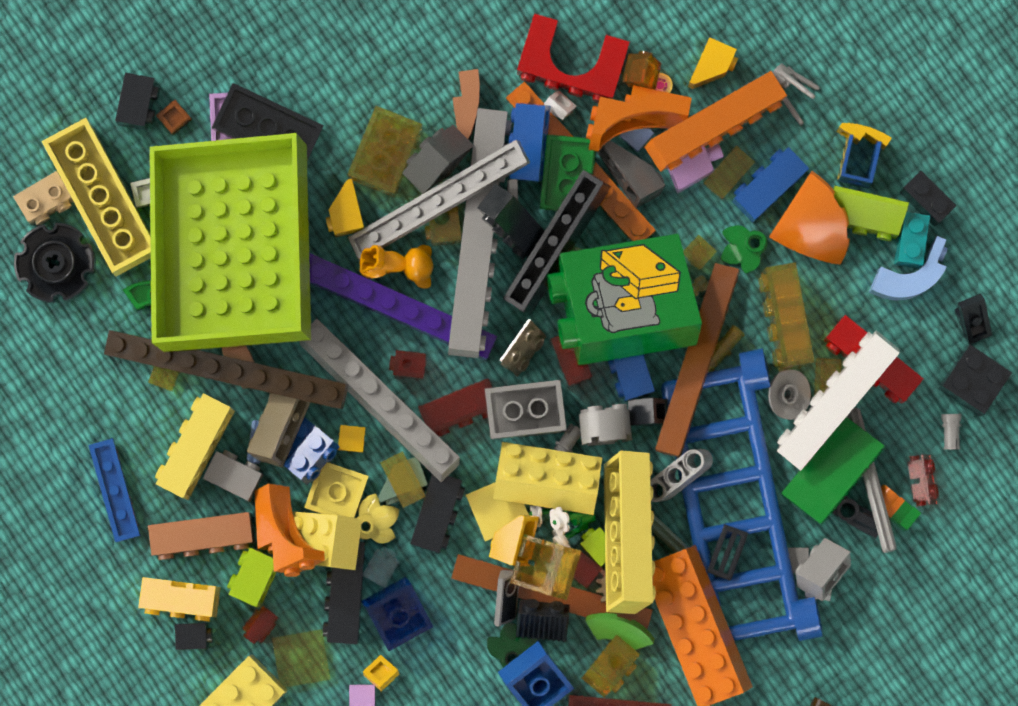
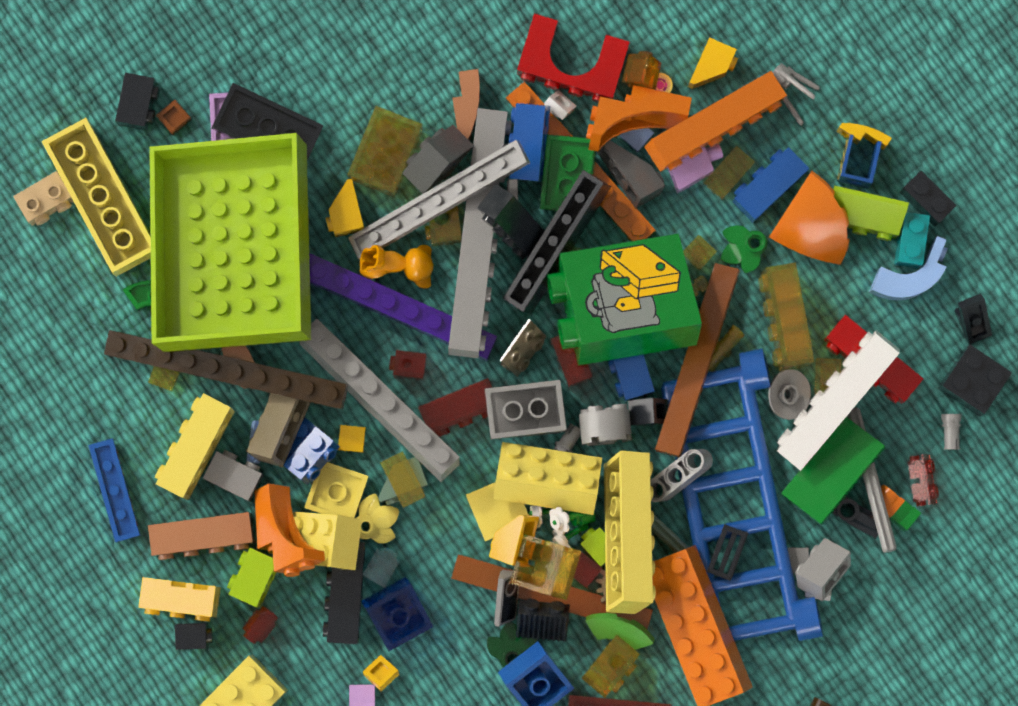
(59, 244): black piece -> none
(141, 192): white plate -> none
(301, 658): clear yellow tile -> none
(437, 514): black brick -> none

